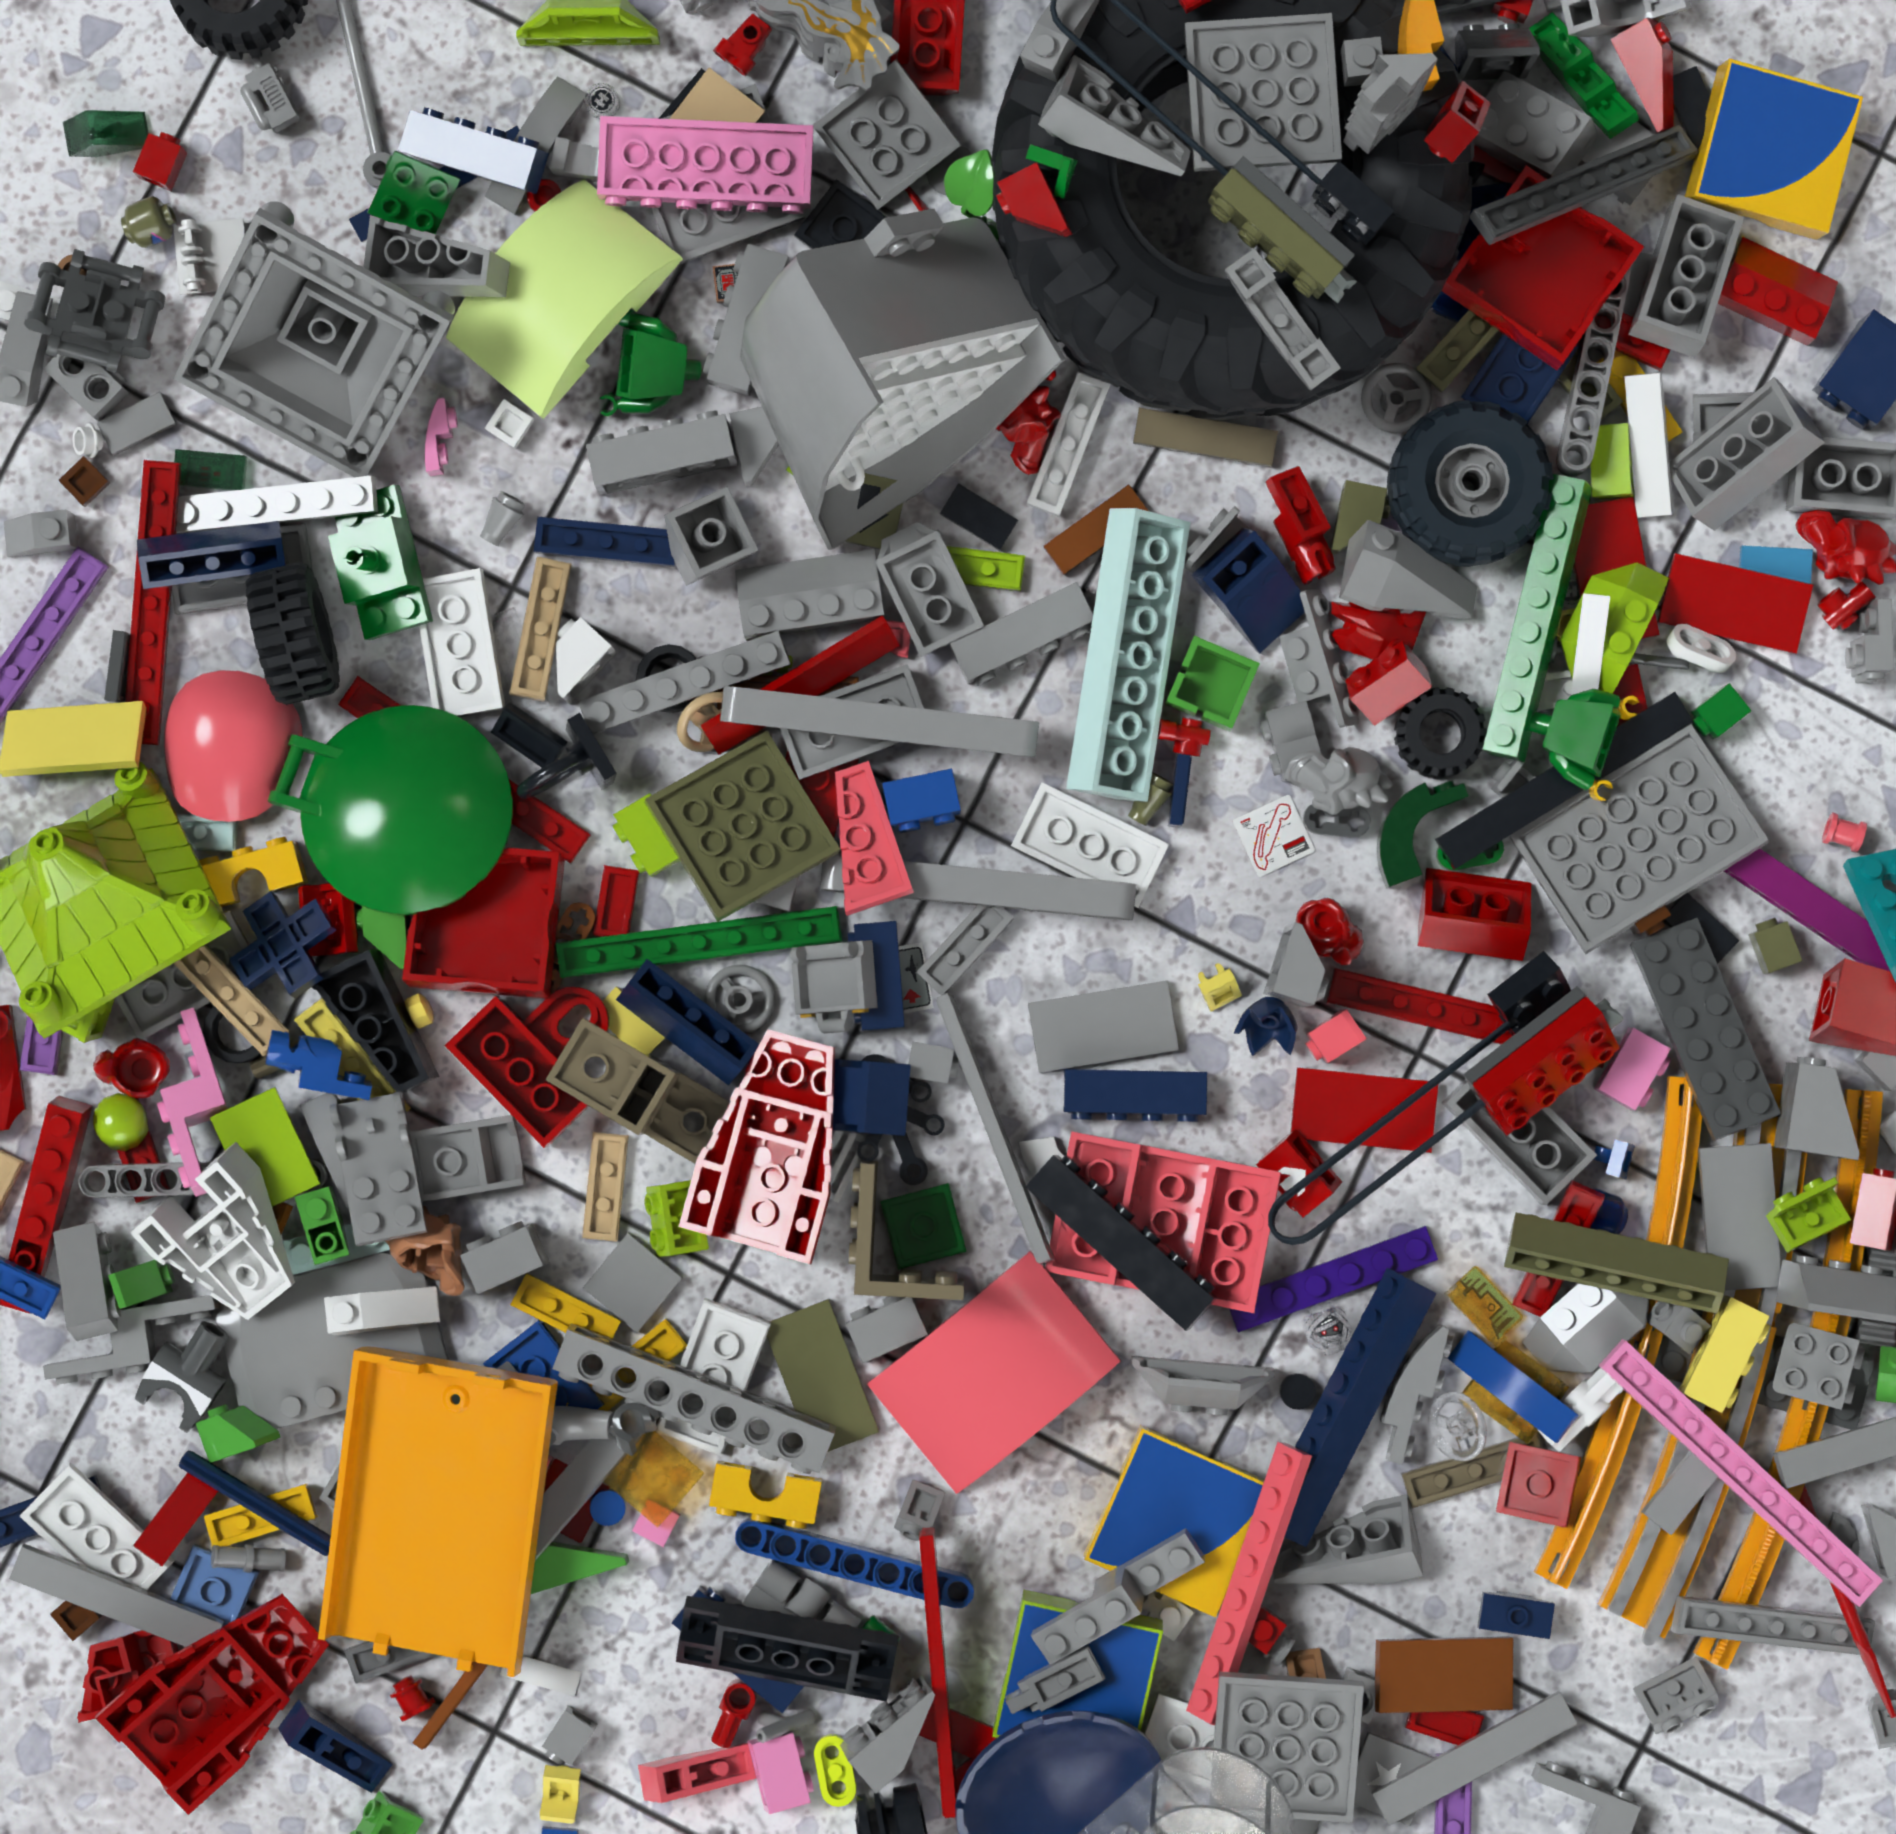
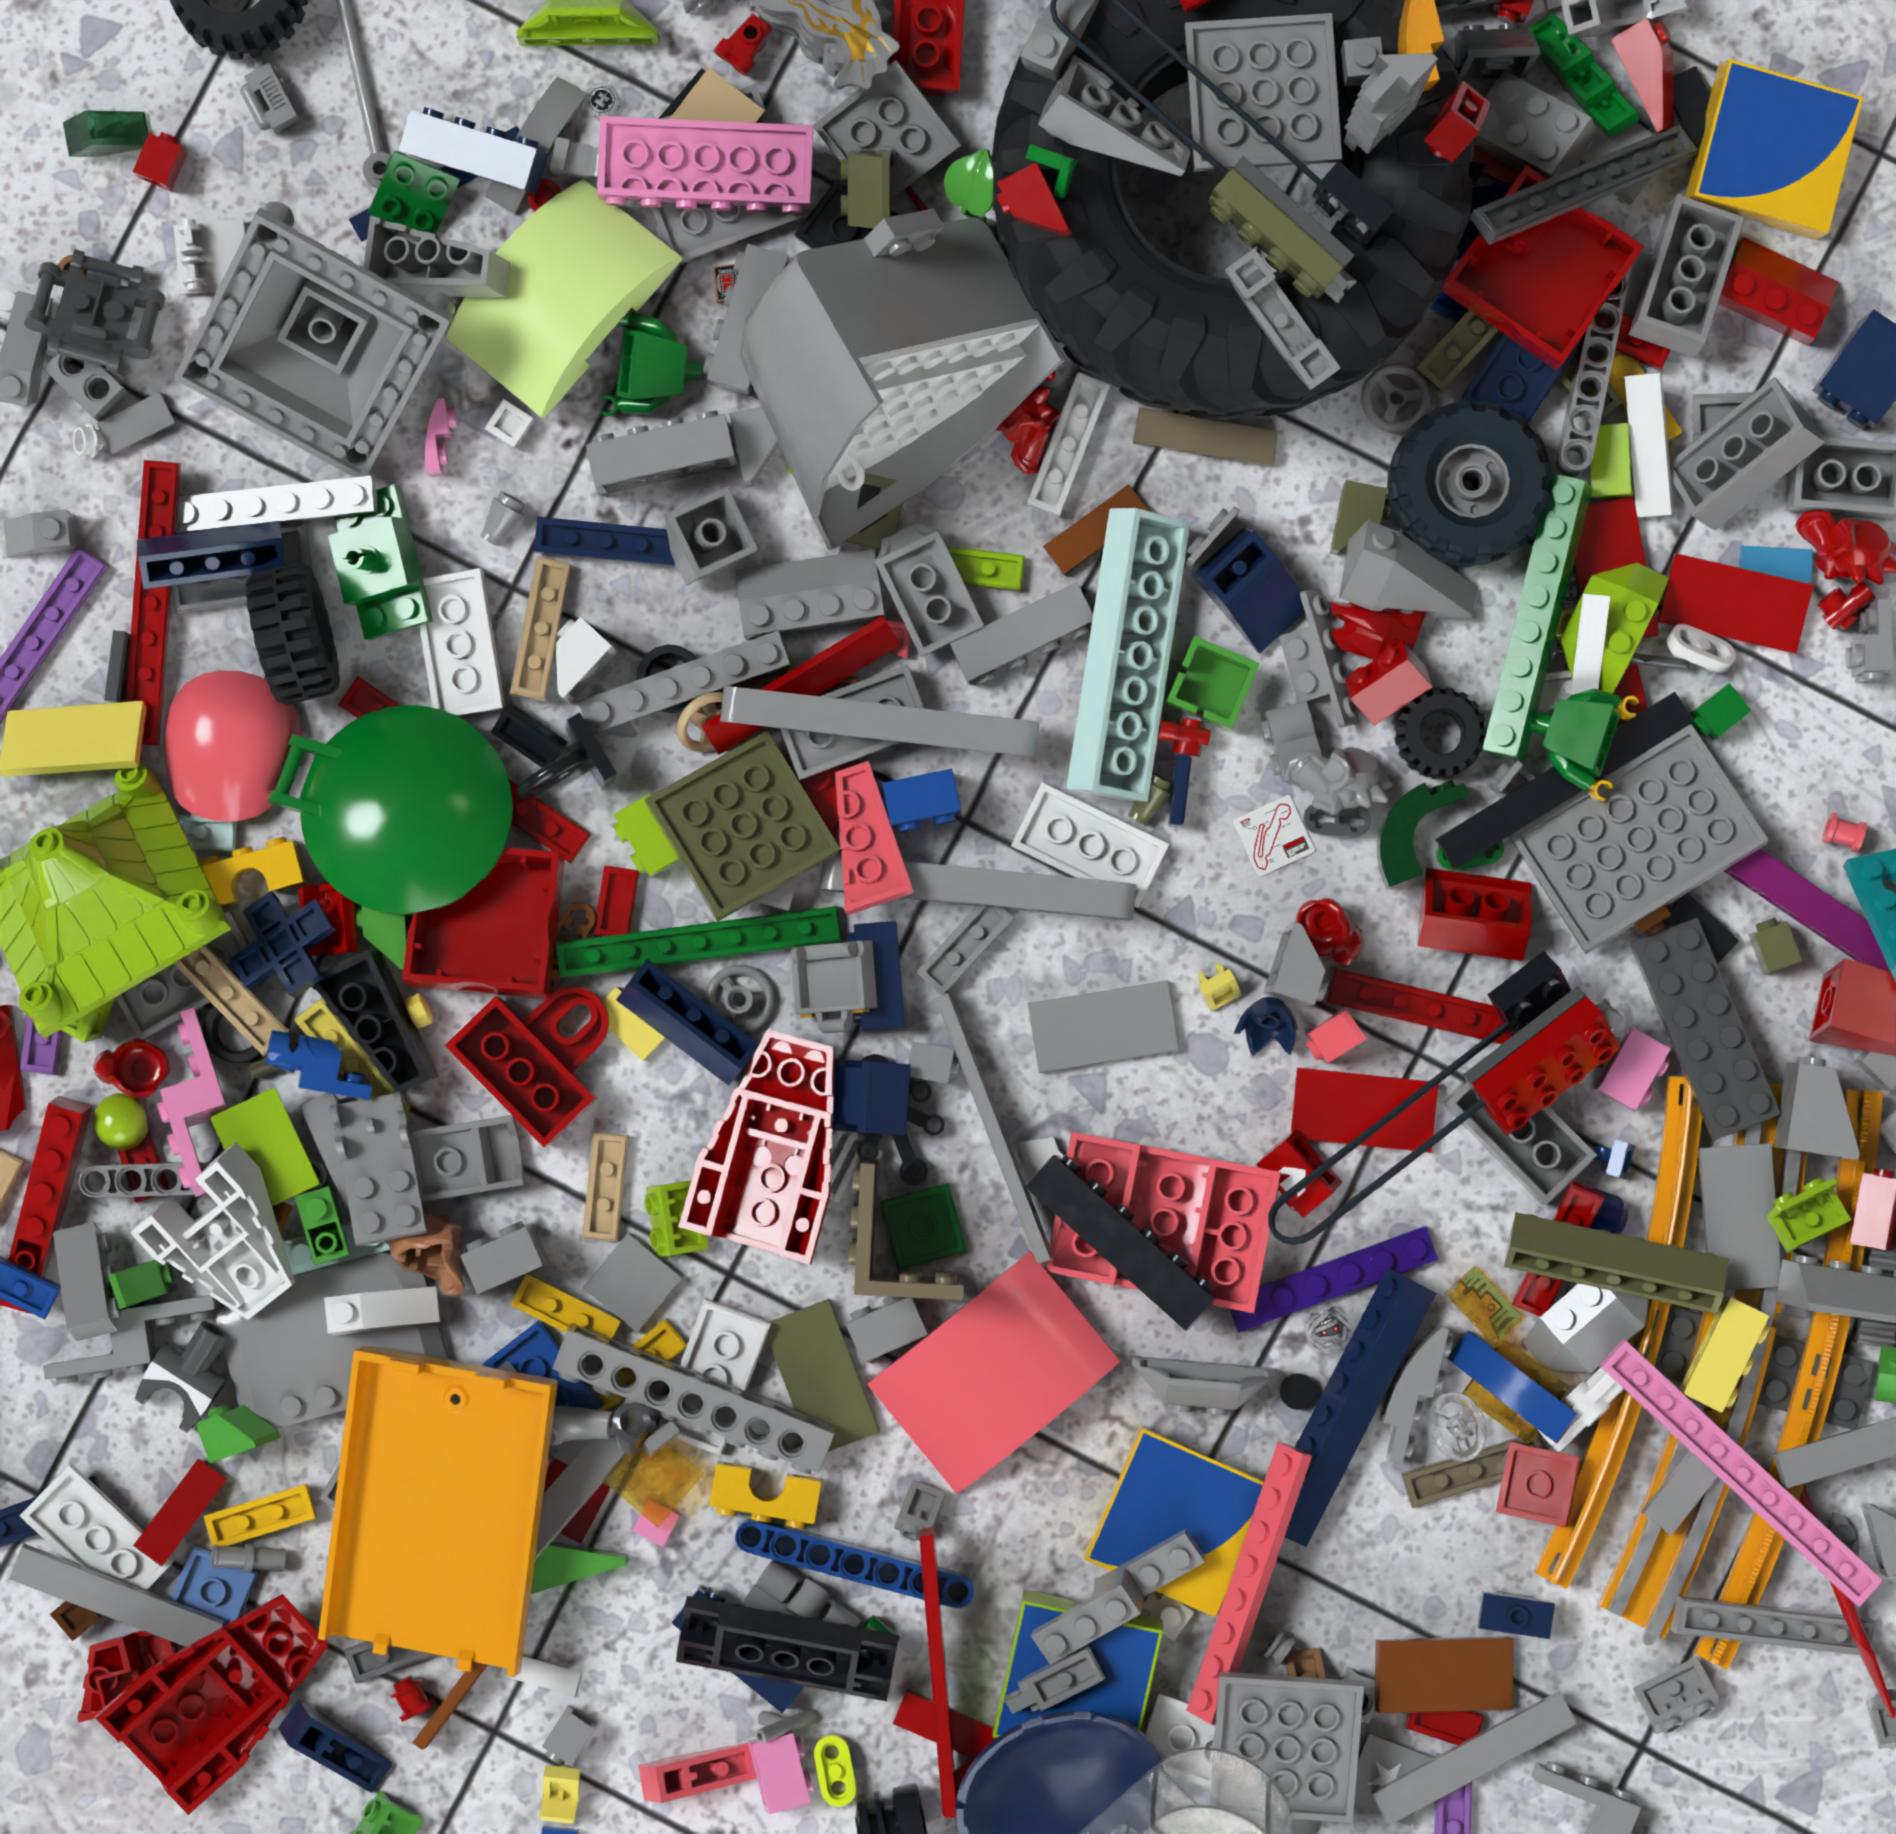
(84, 481): reddish brown plate -> none
(148, 222): olive head -> none
(211, 470): clear green tile -> none
(255, 1502): dark blue axle -> none
(607, 1507): blue tile -> none
(637, 1090): dark tan bracket -> none
(660, 1438): none -> light grey tile
(732, 1714): red axle -> none
(868, 187): none -> olive slope
(886, 1740): light grey slope -> none
(915, 989): light grey sticker -> none
(978, 517): black tile -> none
(1135, 1092): dark blue brick -> none
(1266, 1630): red brick -> none
(1301, 524): red plate -> none
(1365, 1548): light grey wedge -> none
(1678, 1324): light grey bracket -> none
(1817, 1366): light grey bracket -> none

